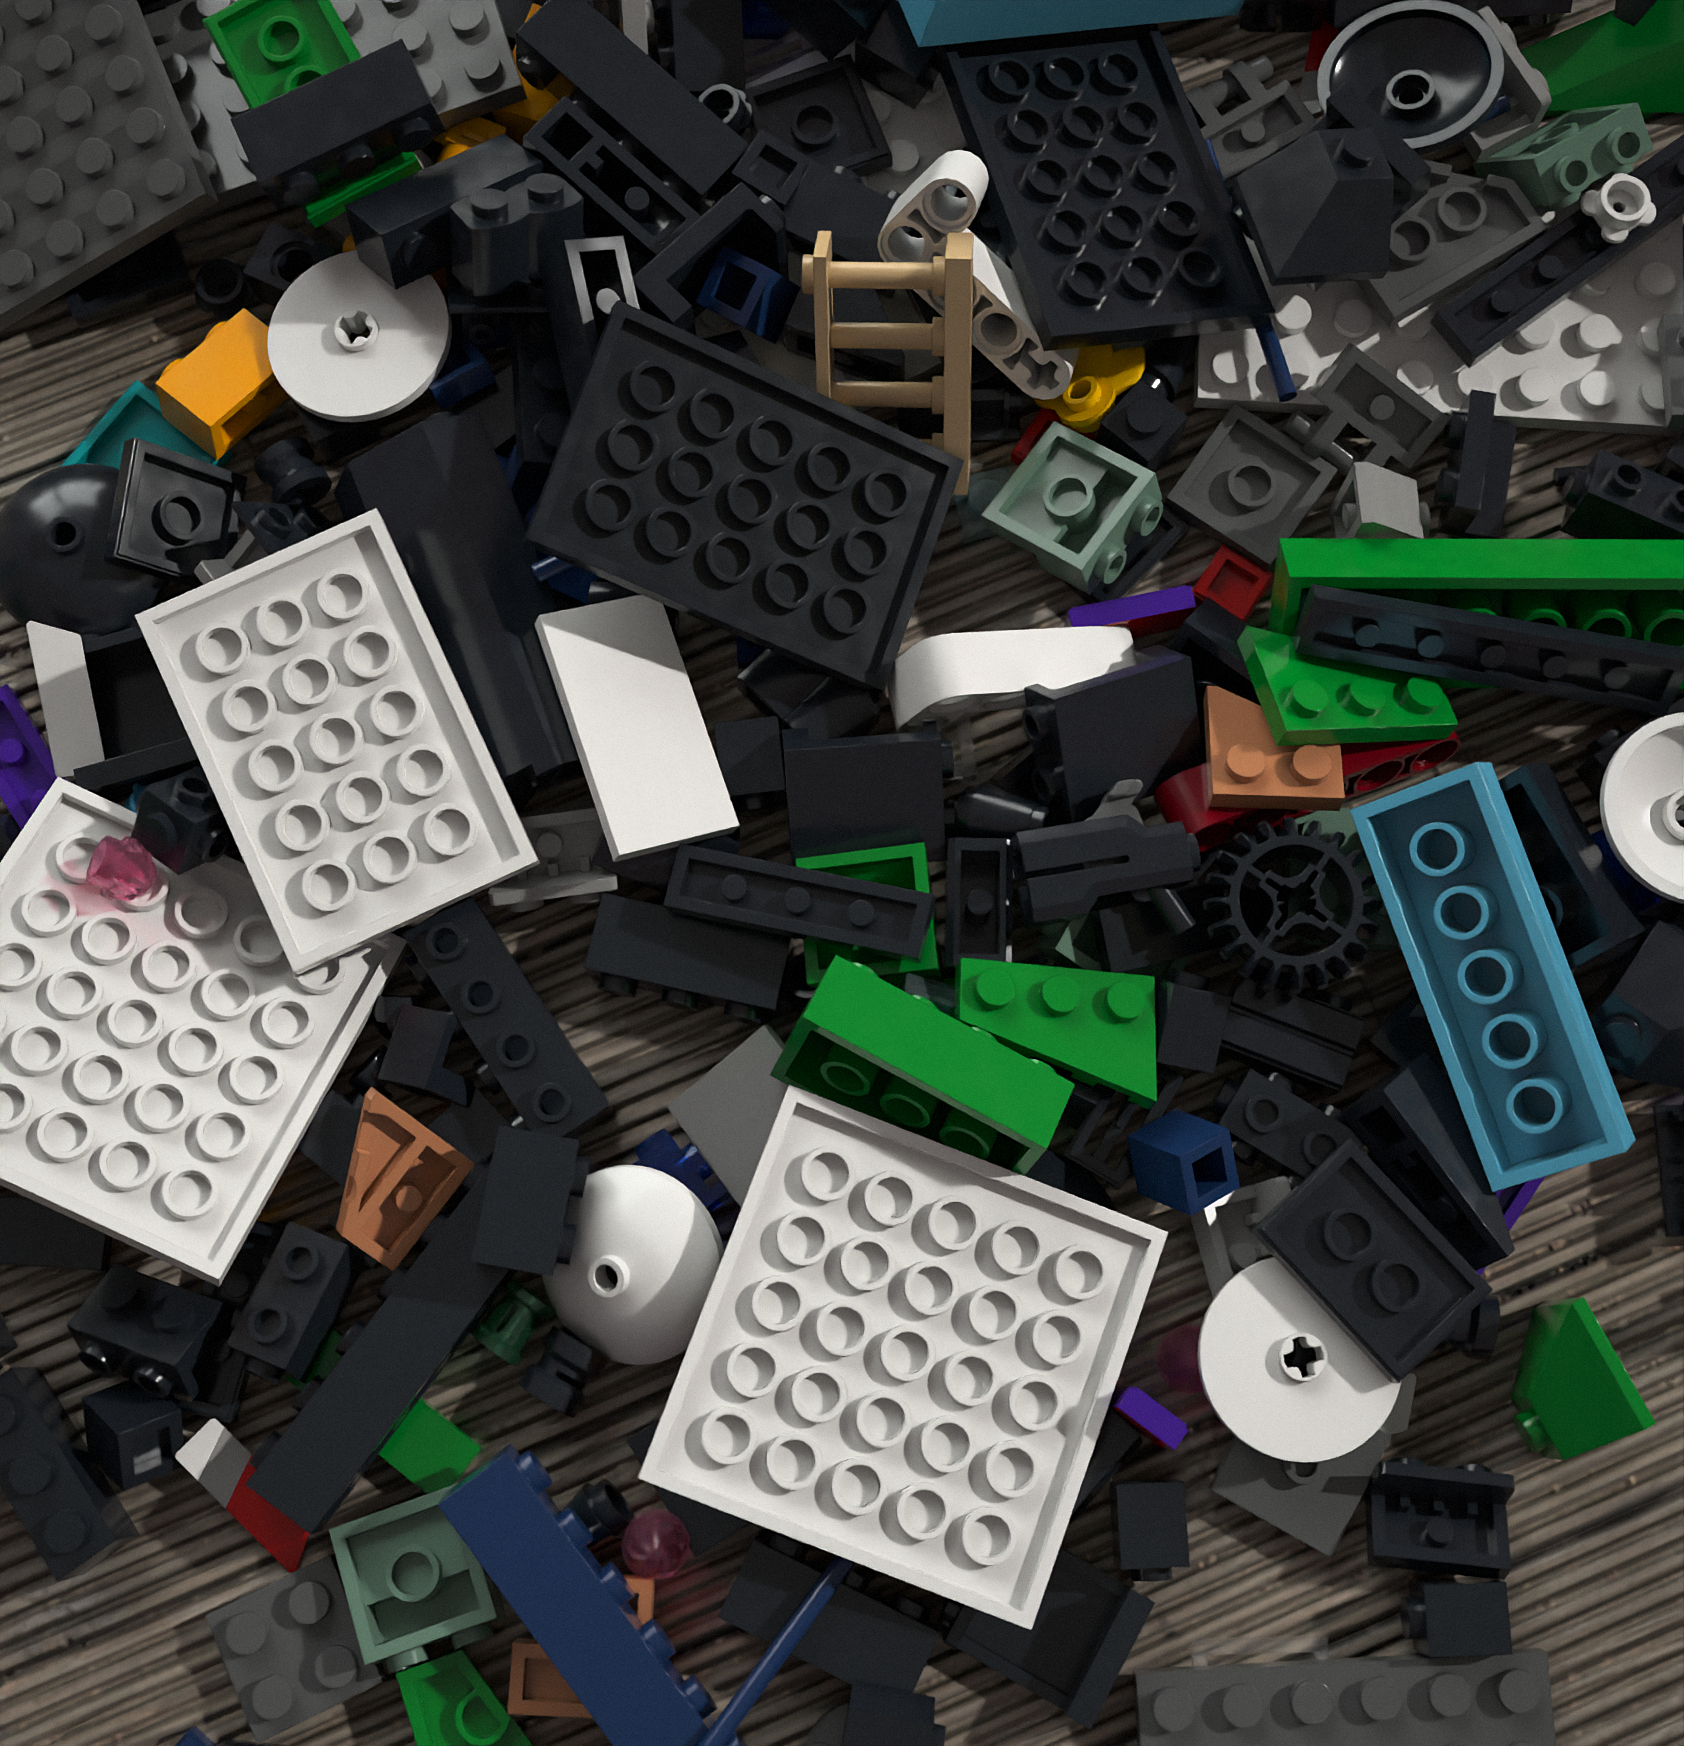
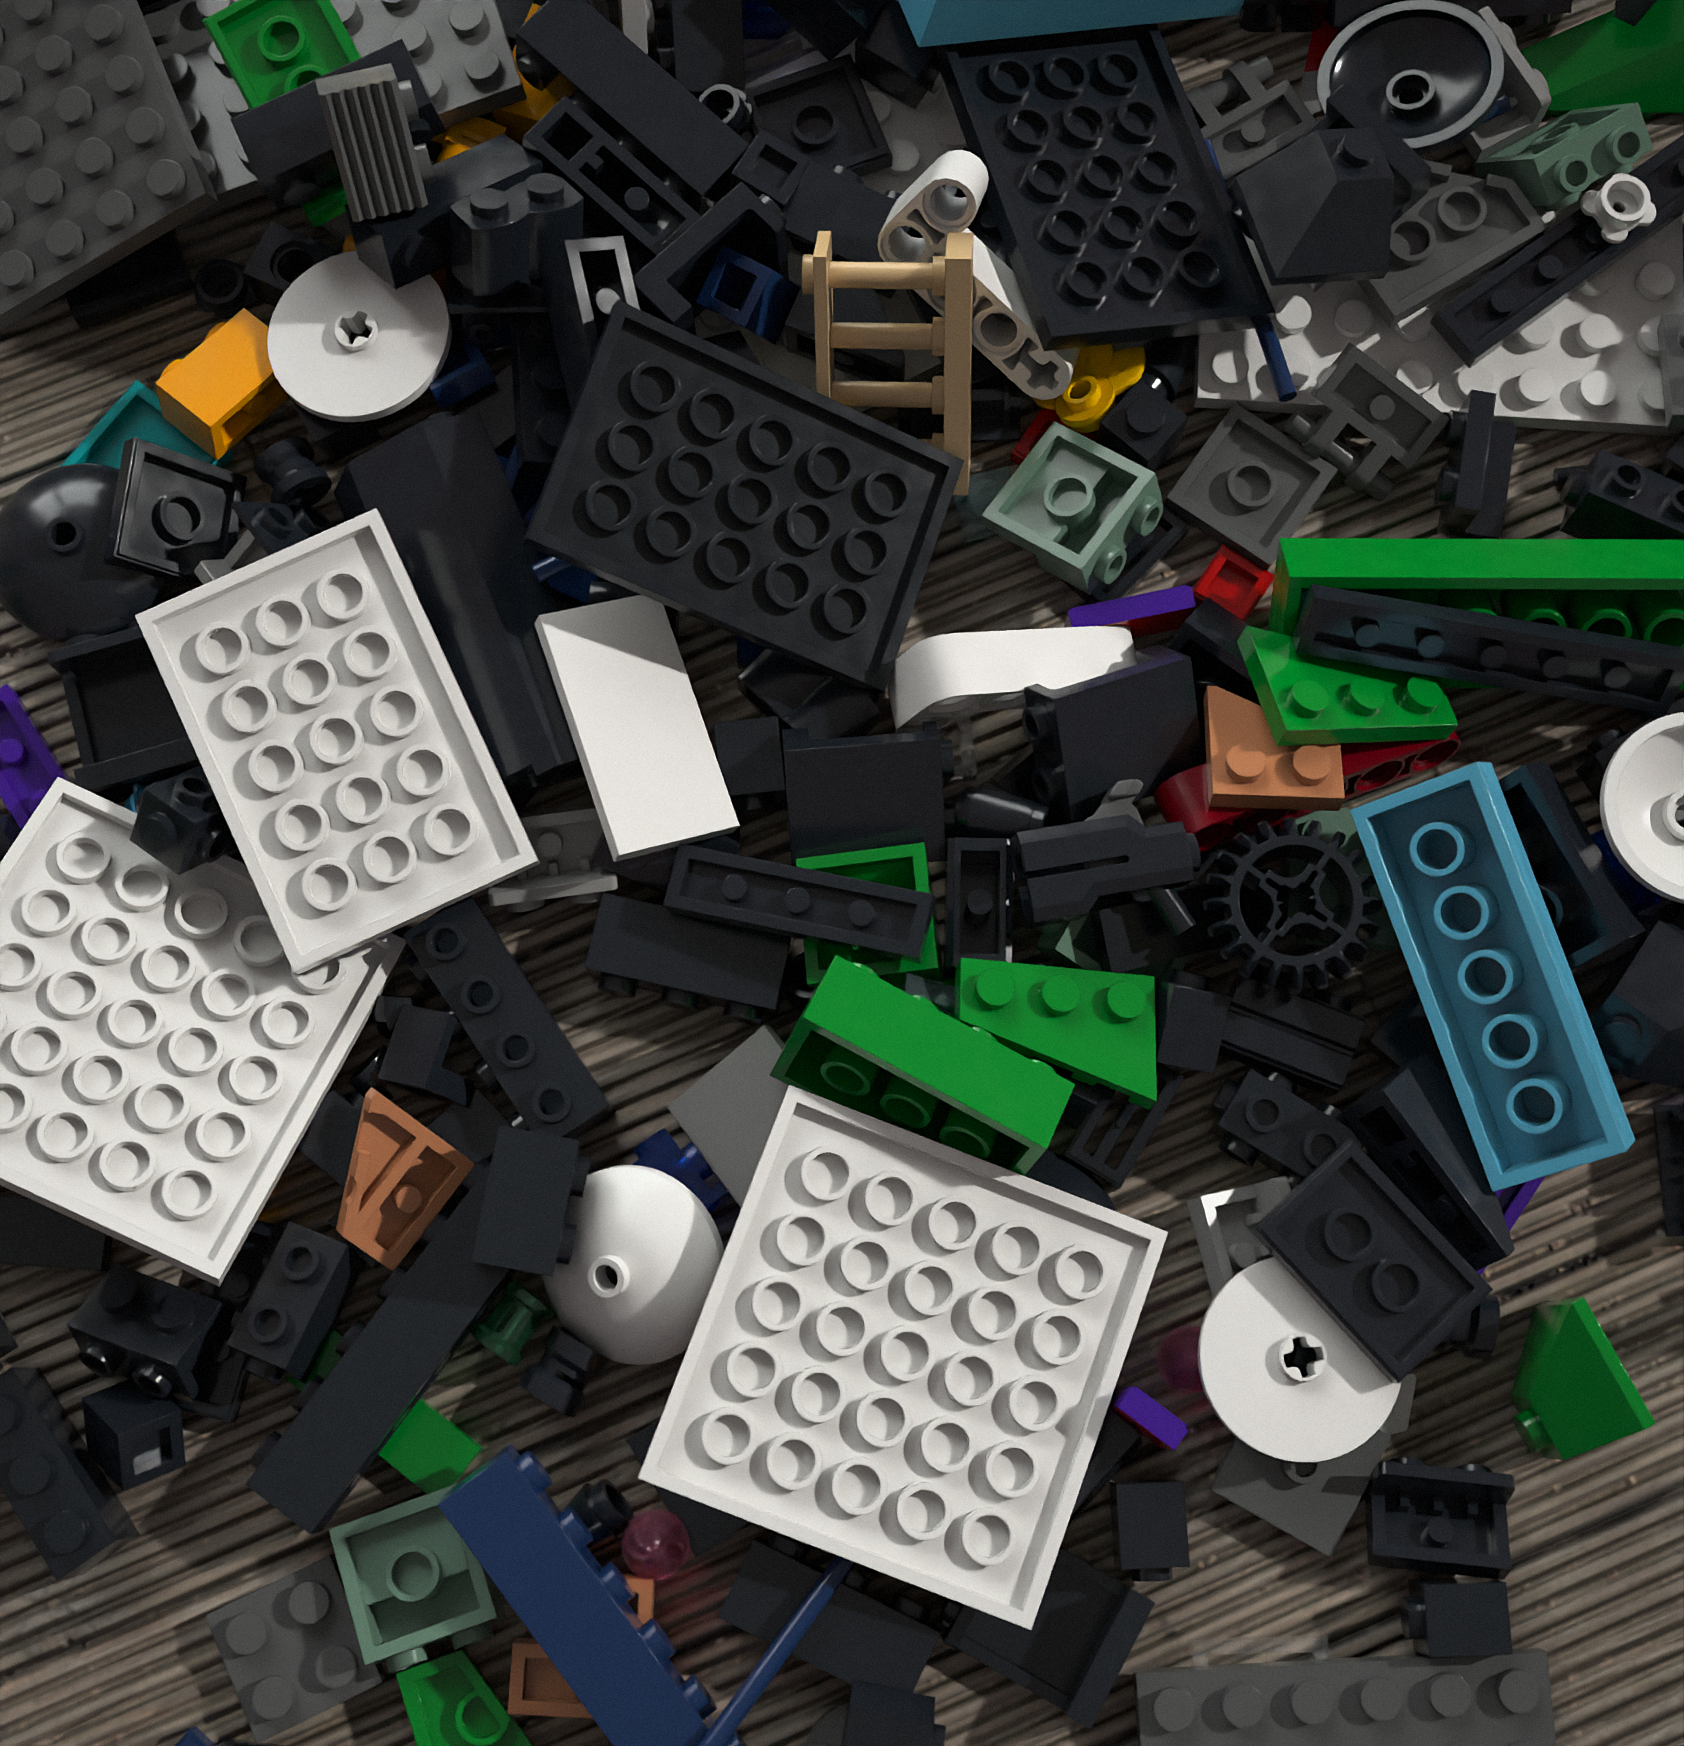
(65, 698): white sticker -> none
(121, 868): clear pink plate -> none
(223, 1470): sticker -> none
(373, 143): none -> dark grey brick
(1183, 1161): dark blue brick -> none
(1378, 505): light grey slope -> none

